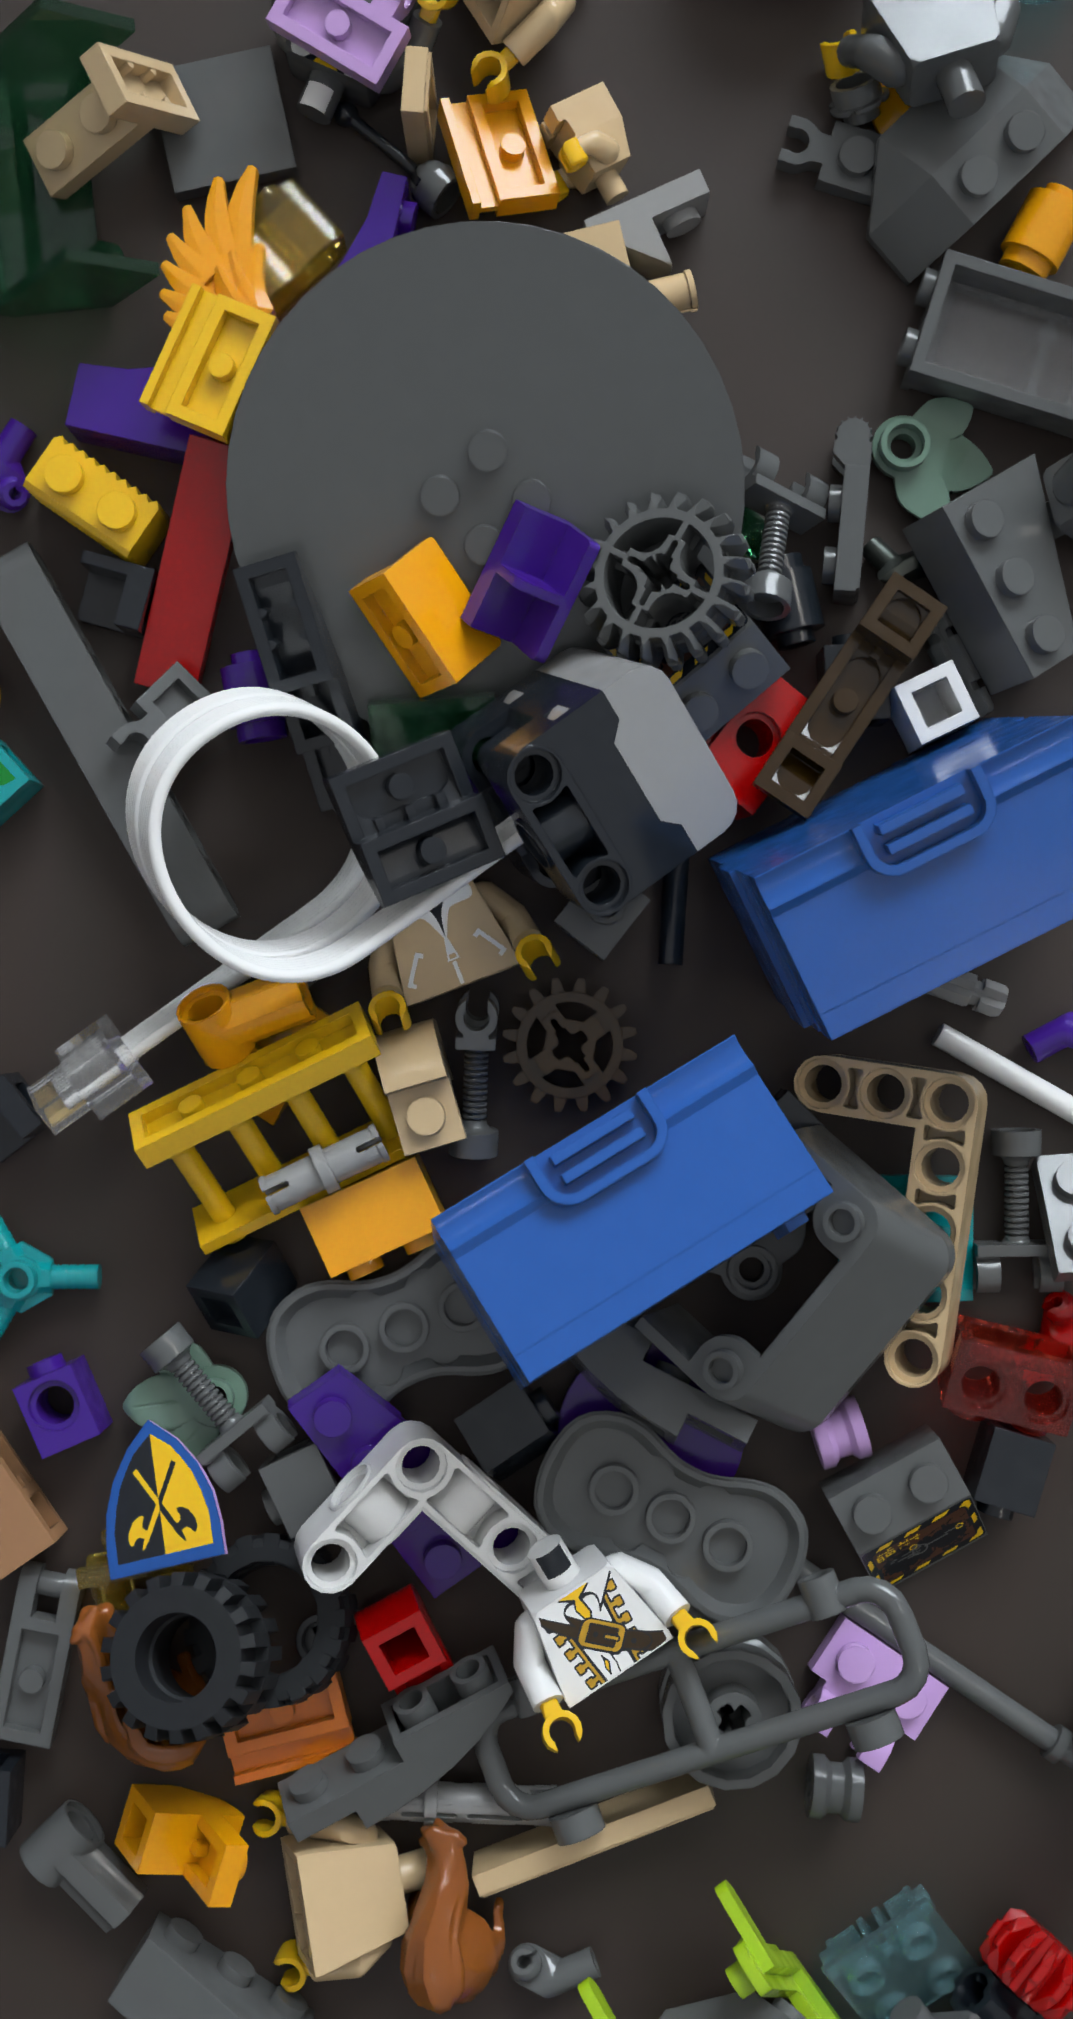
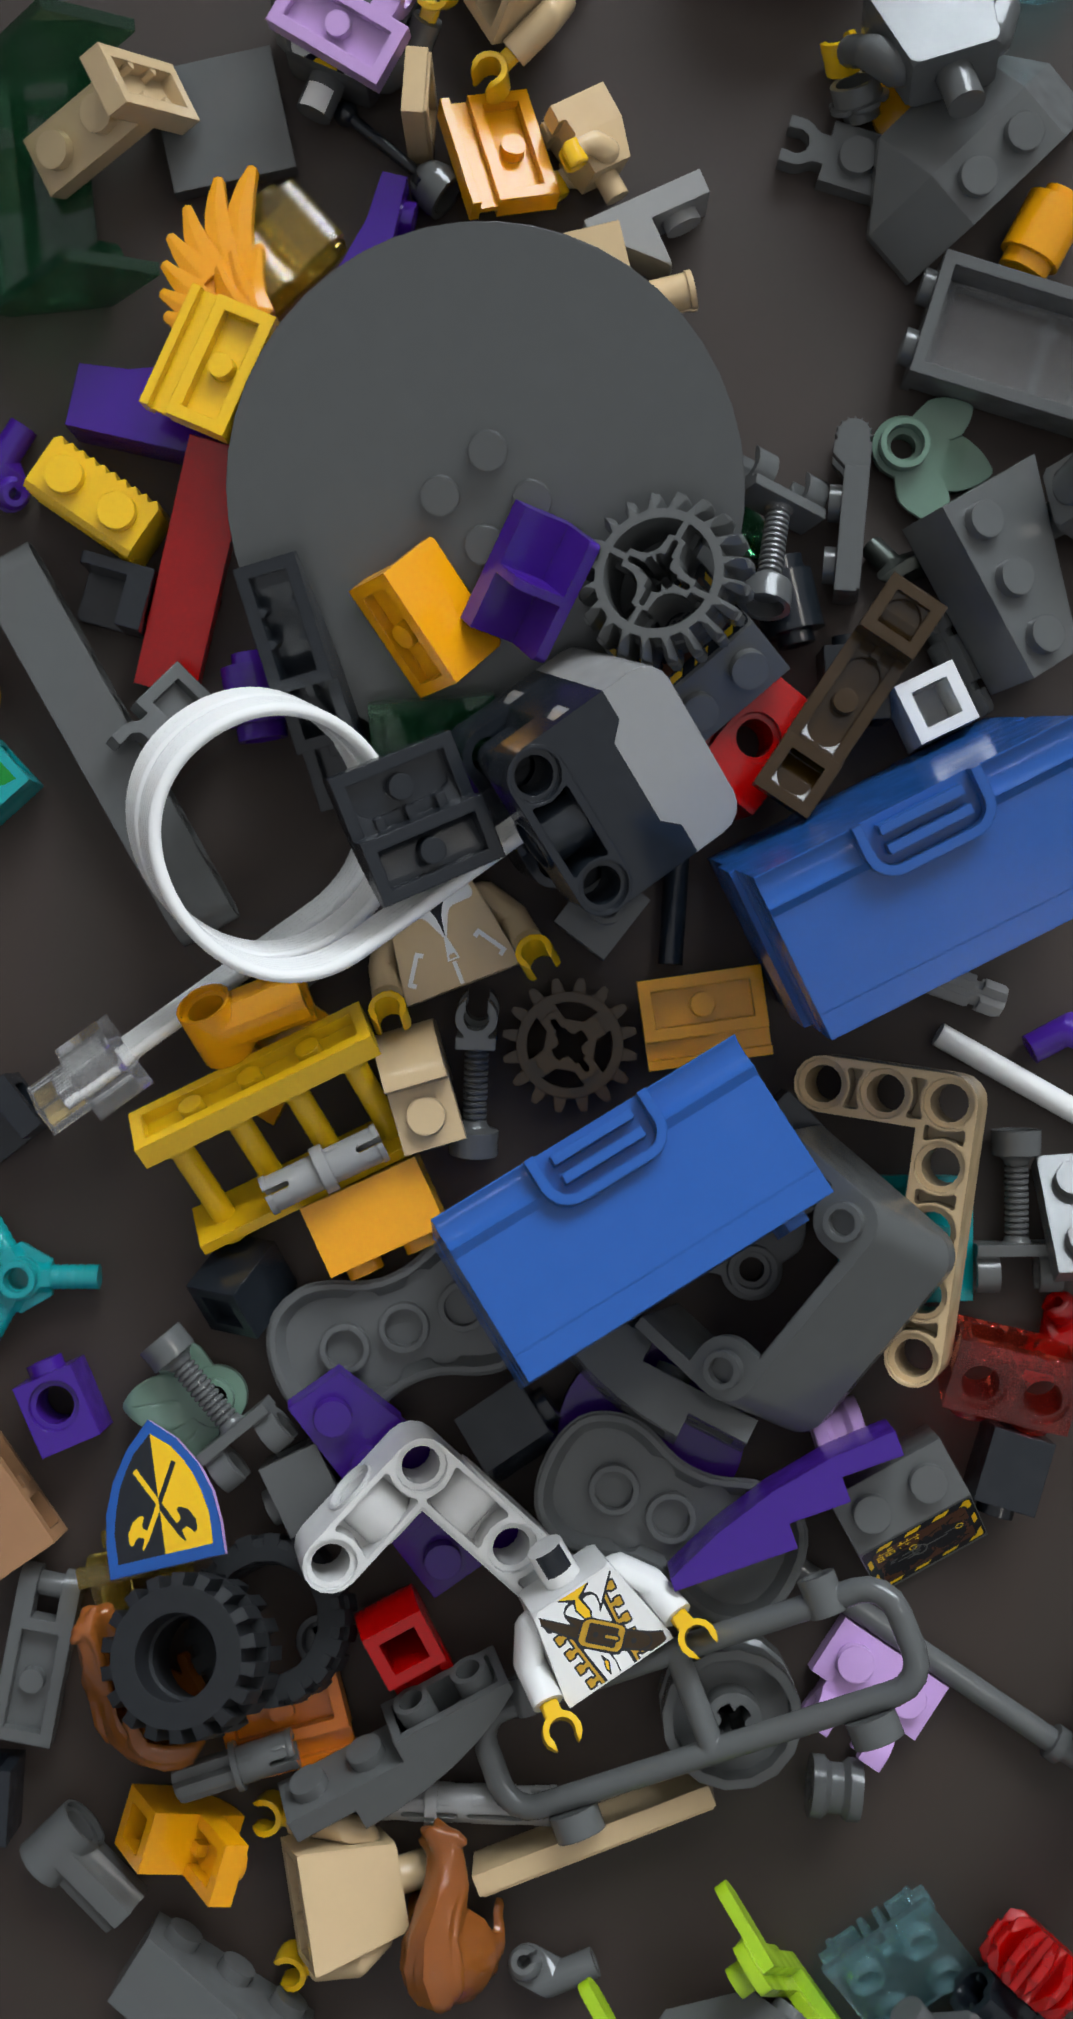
(237, 1766): none -> dark grey axle
(700, 1010): none -> light orange plate
(760, 1519): none -> dark purple slope

